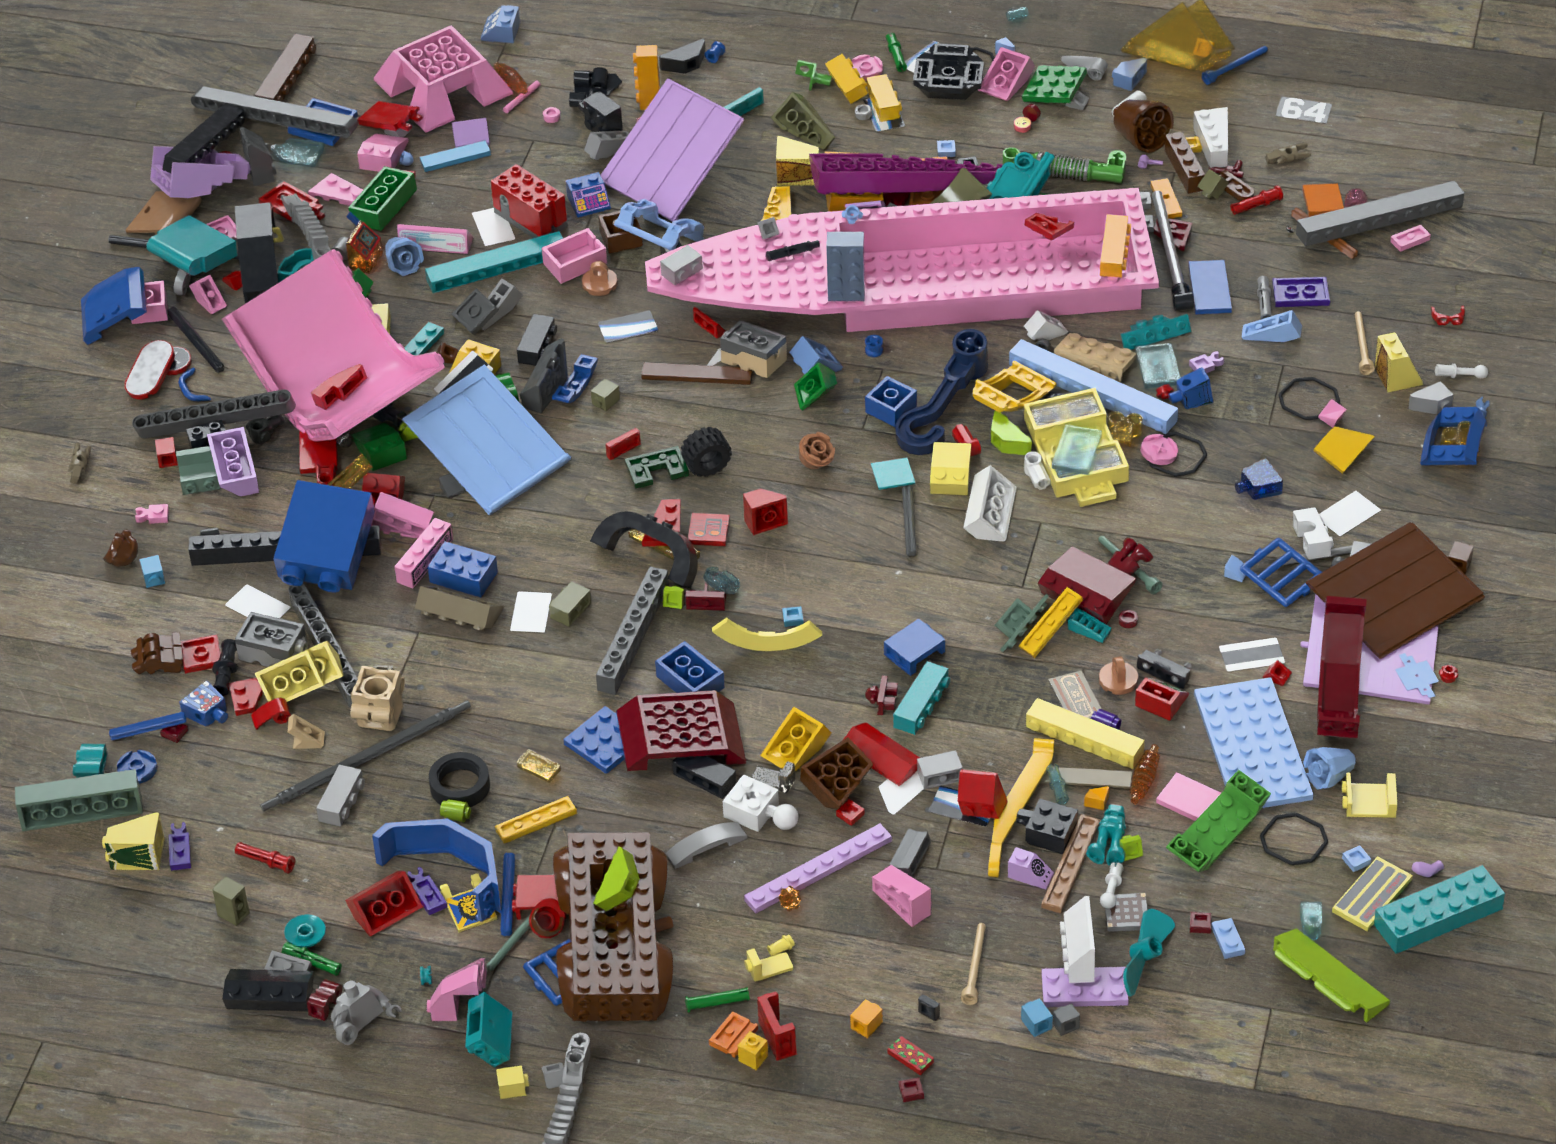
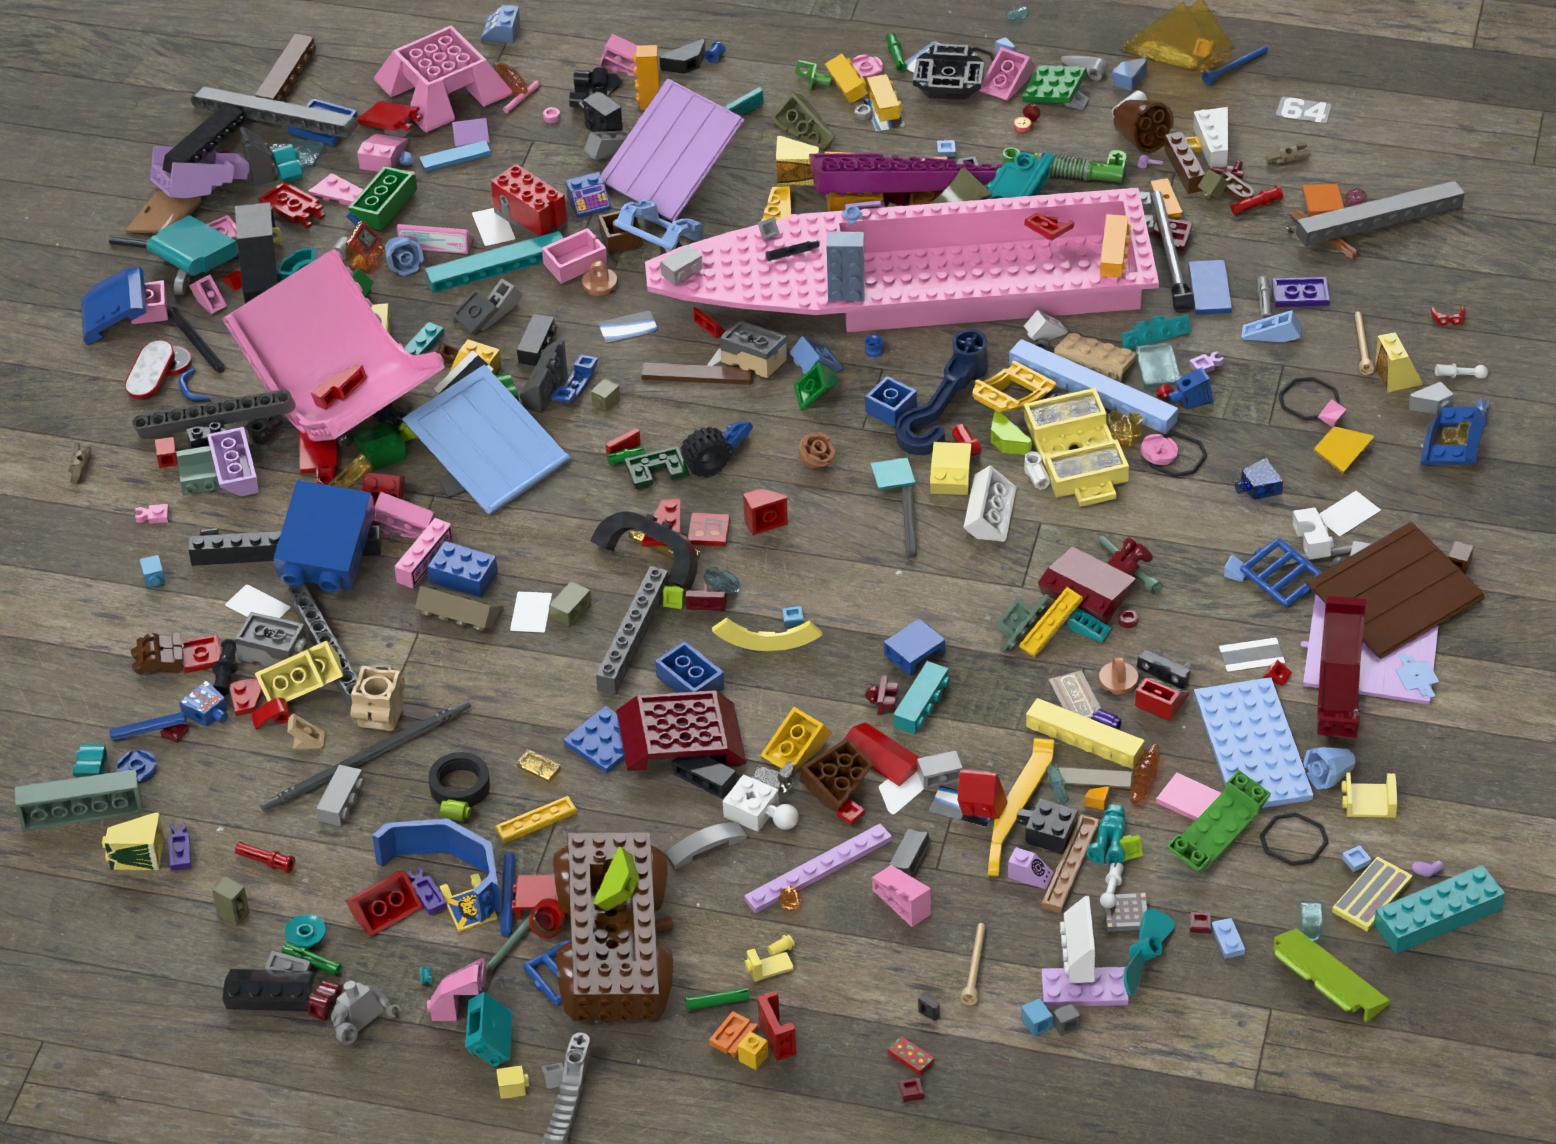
(122, 549): reddish brown piece -> none
(287, 164): none -> teal brick
(311, 227): light grey piece -> none
(618, 55): none -> bright pink wedge
(620, 457): none -> green pin
(737, 433): none -> blue plate
(866, 1018): light orange brick -> none
(1076, 449): clear light blue tile -> none
(1410, 238): bright pink plate -> none
(1448, 673): red plate -> none

